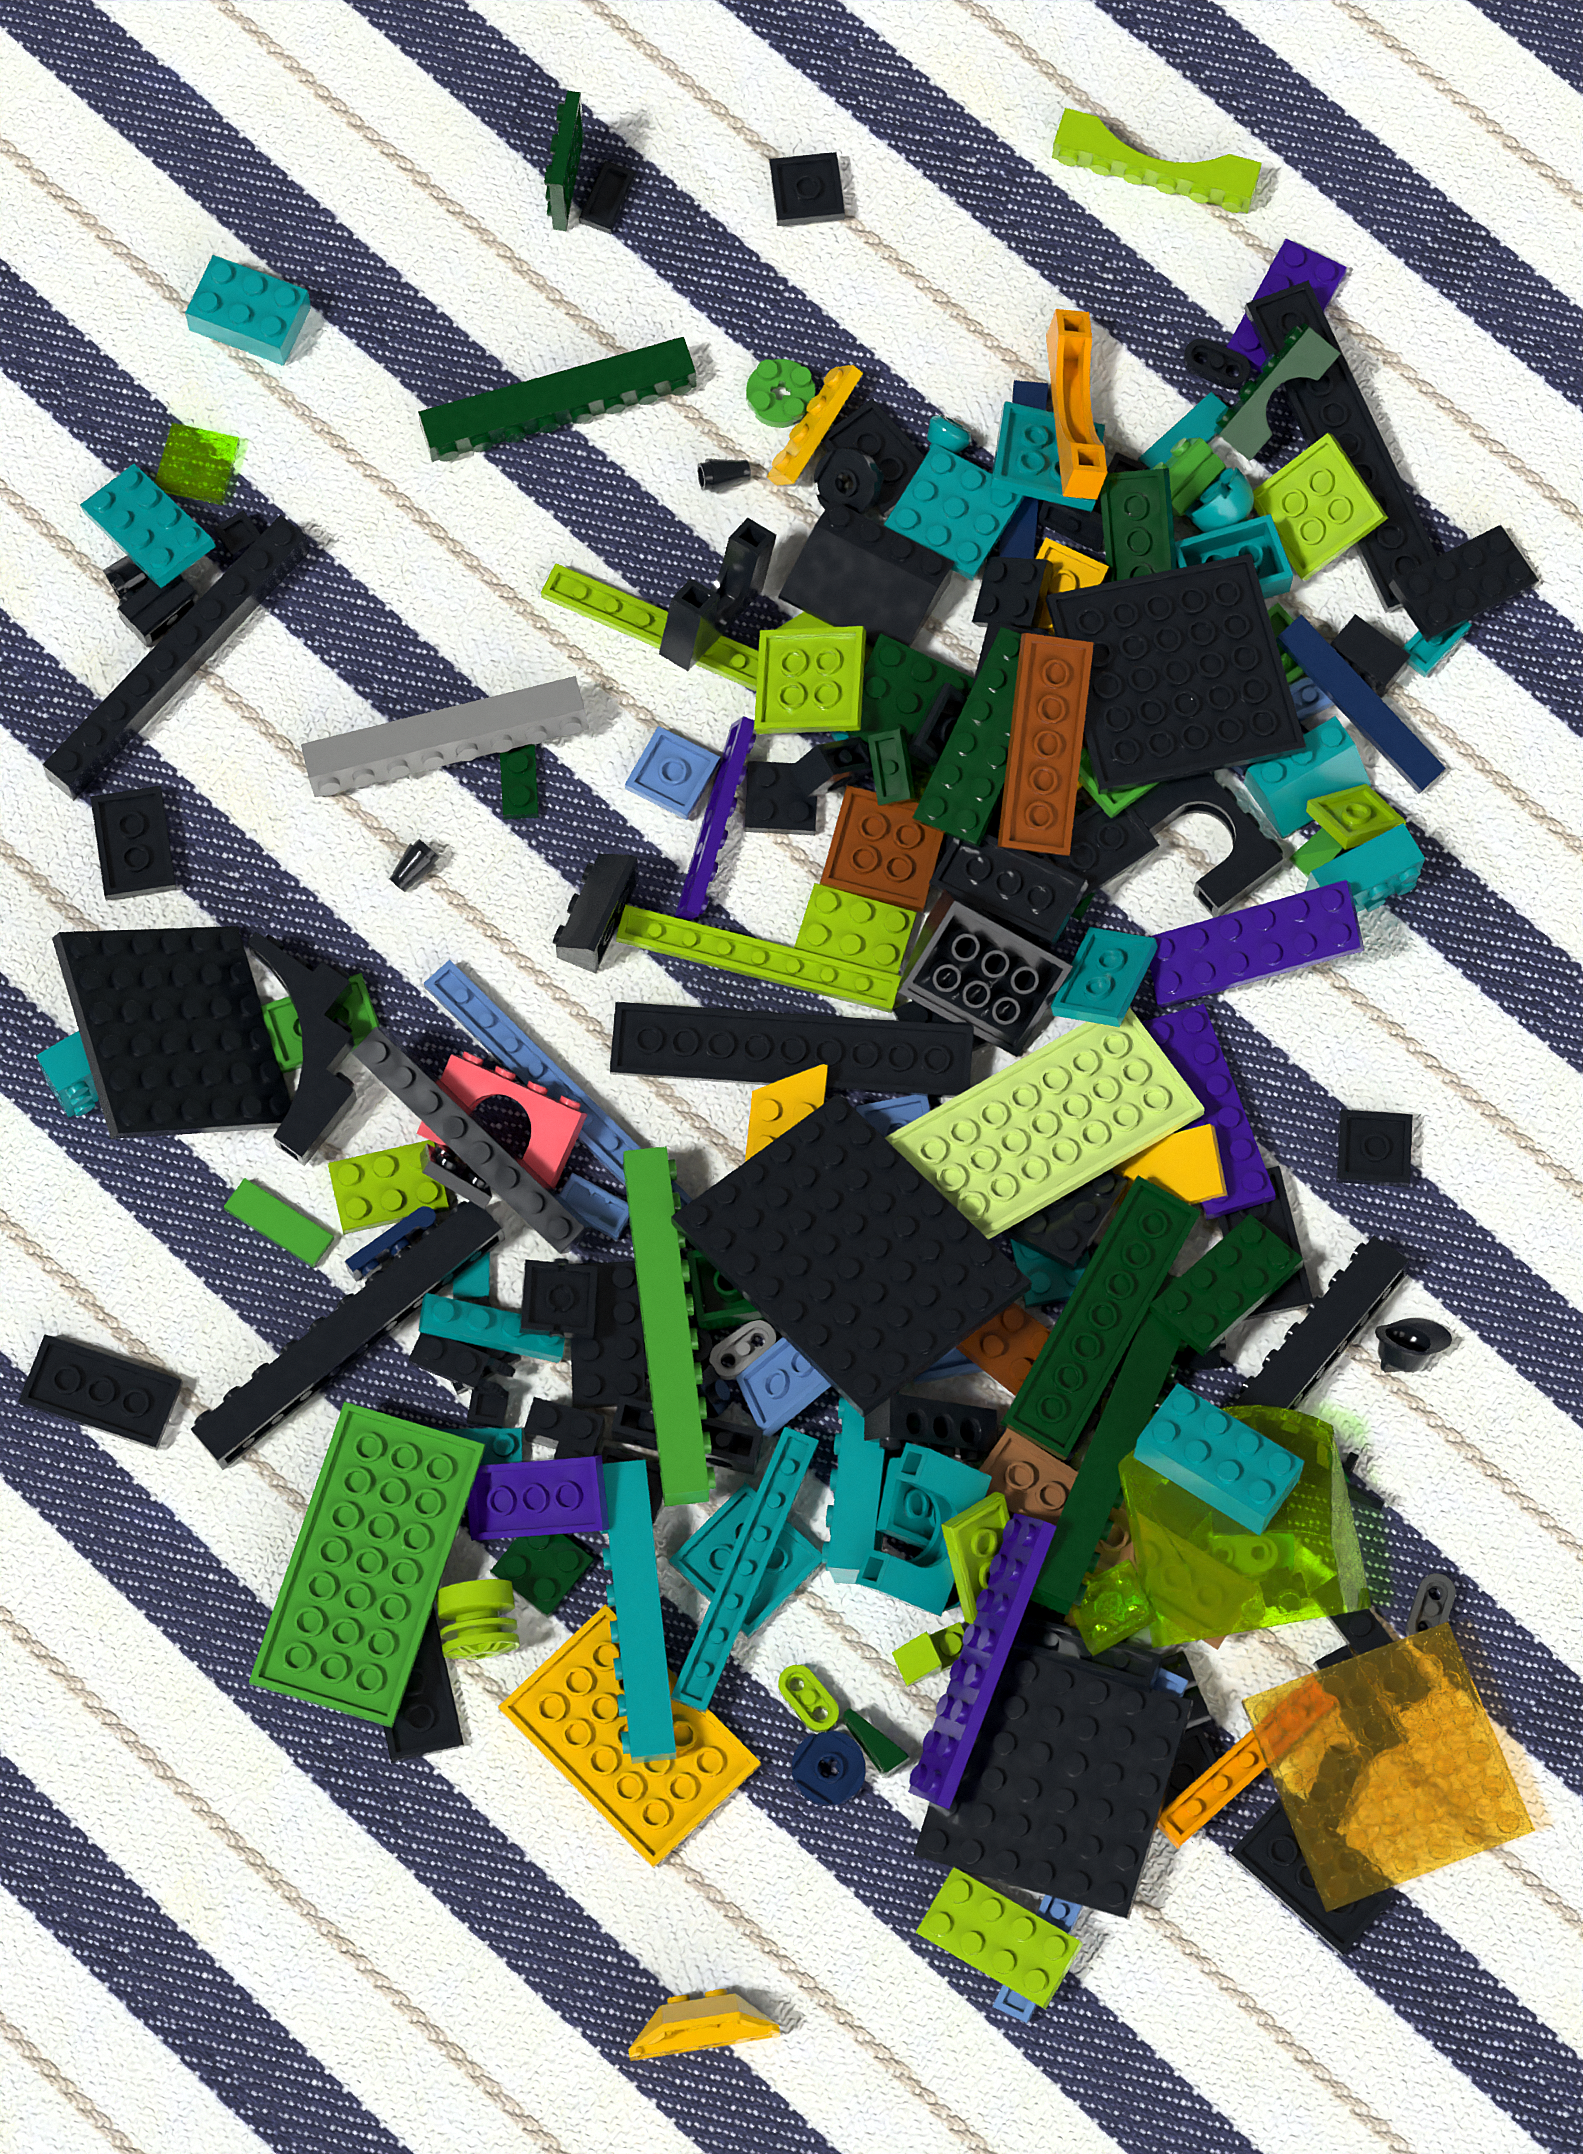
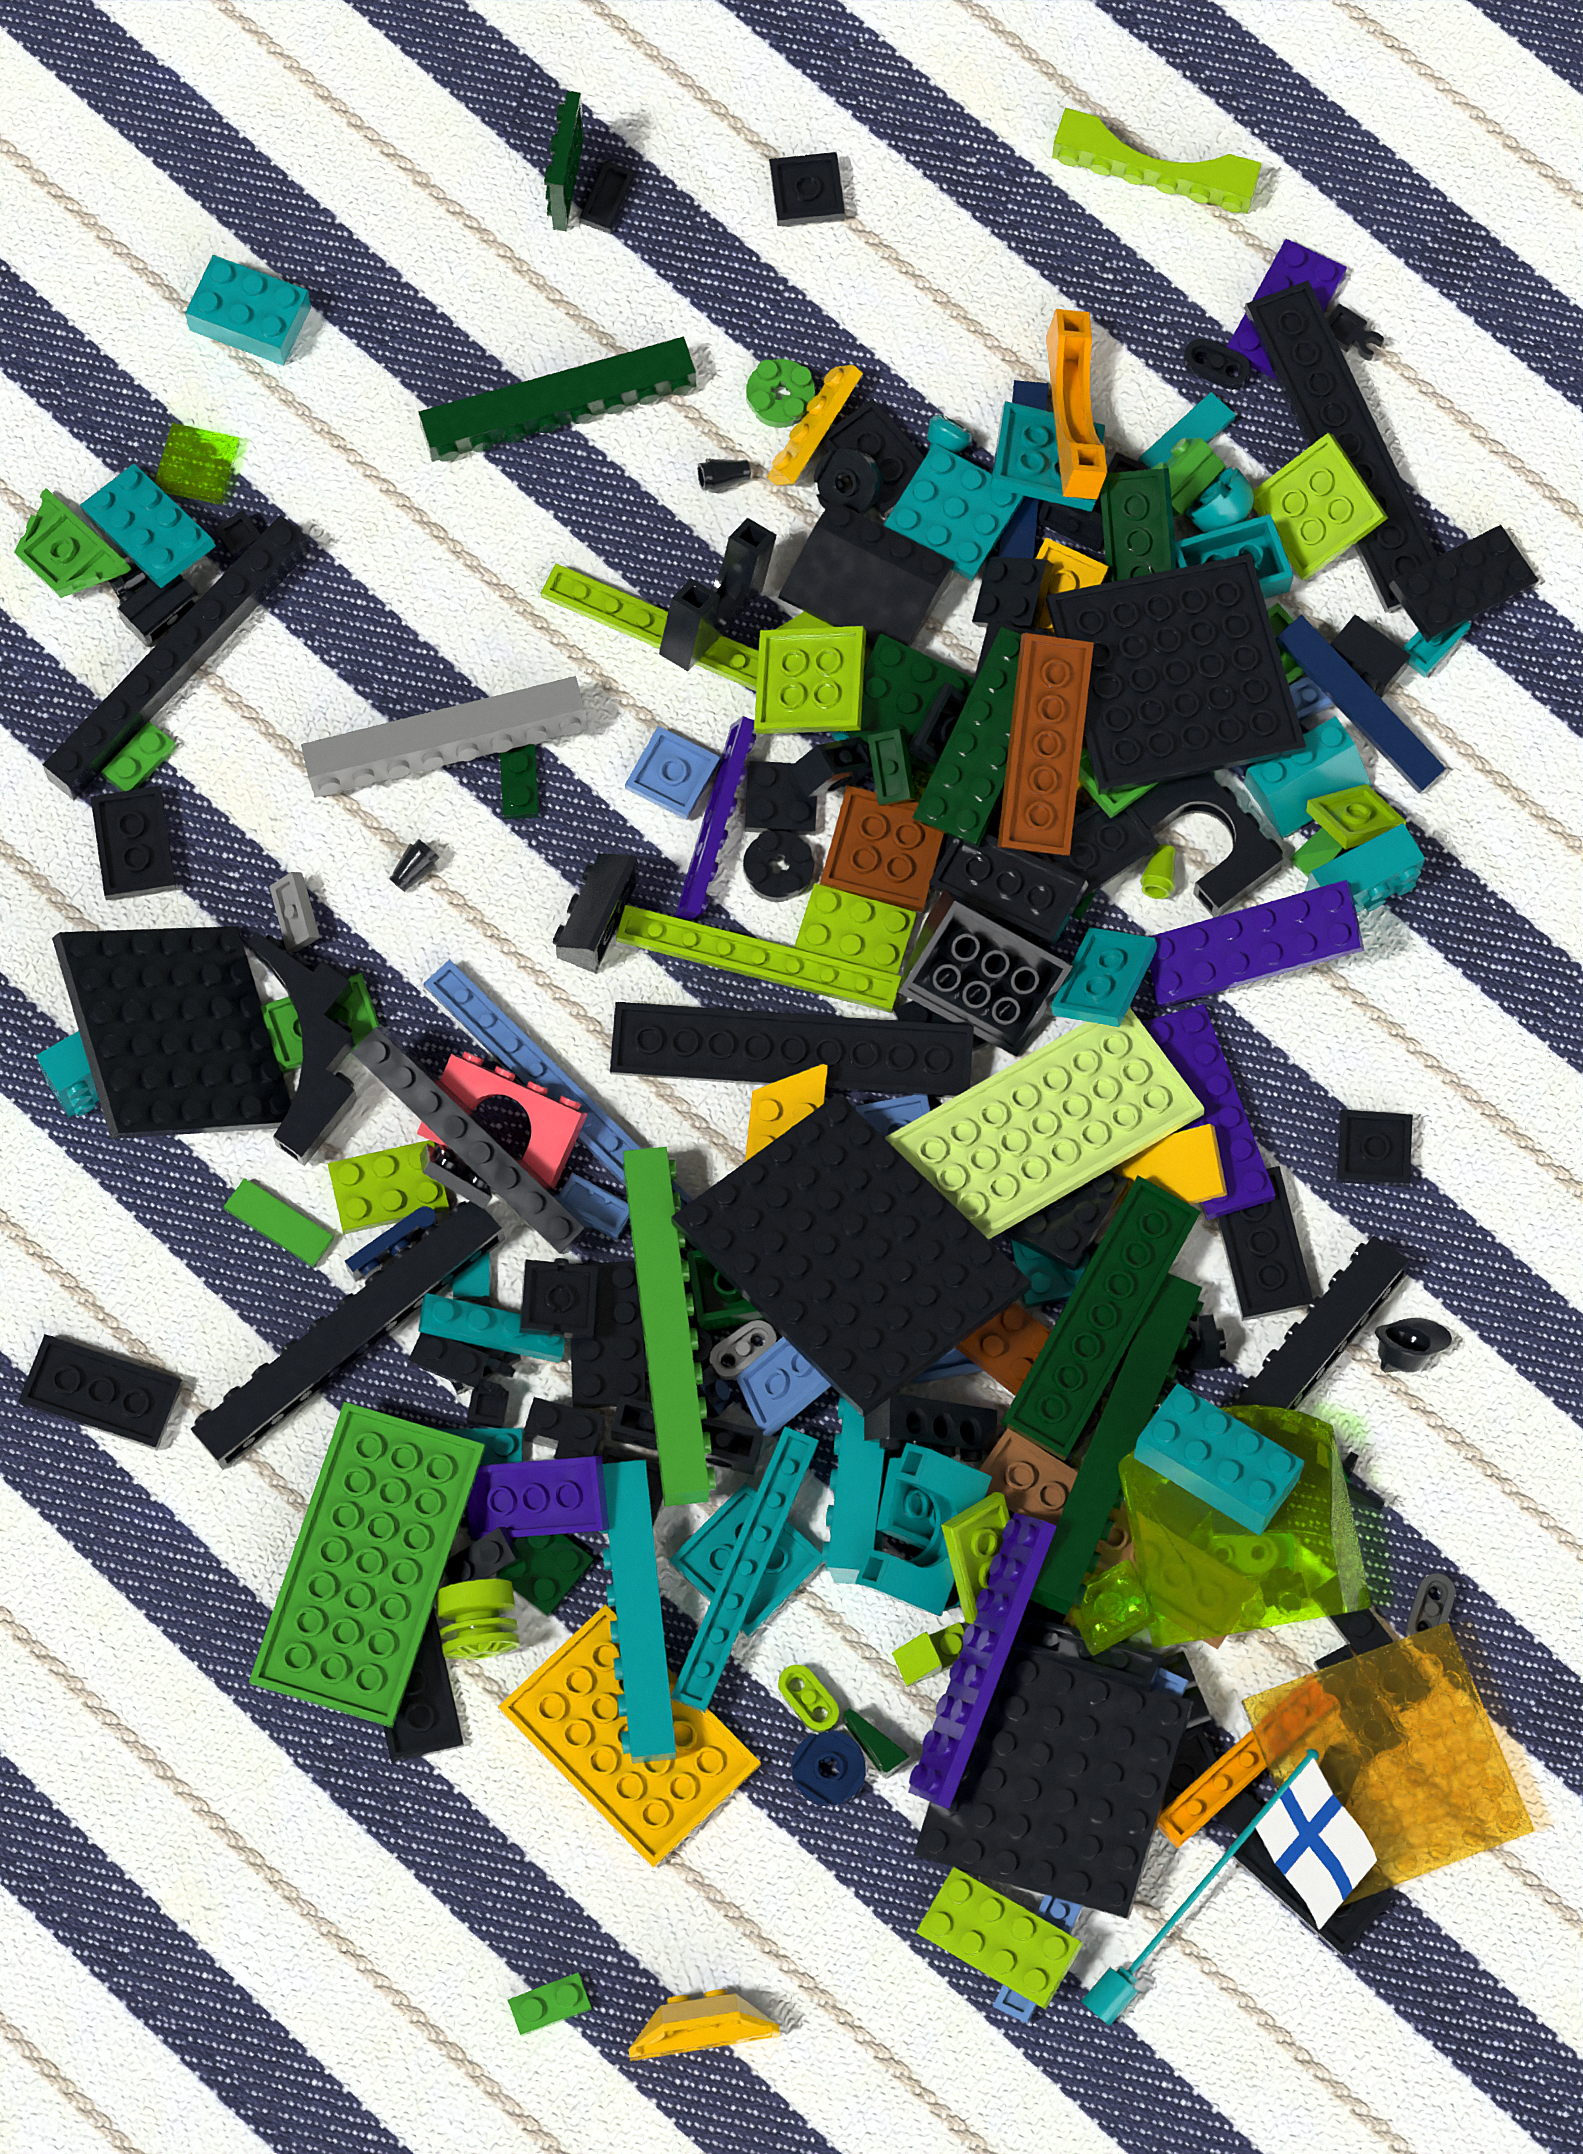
(65, 550): none -> bright green wing
(139, 758): none -> bright green plate
(294, 911): none -> light grey plate
(483, 1558): none -> black plate
(549, 2004): none -> bright green plate
(774, 846): none -> black plate
(1159, 874): none -> lime cone
(1226, 1285): dark green plate -> none
(1238, 1813): none -> black tile
(1302, 356): dark green arch -> none
(1309, 1842): none -> flag
(1350, 332): none -> black plate

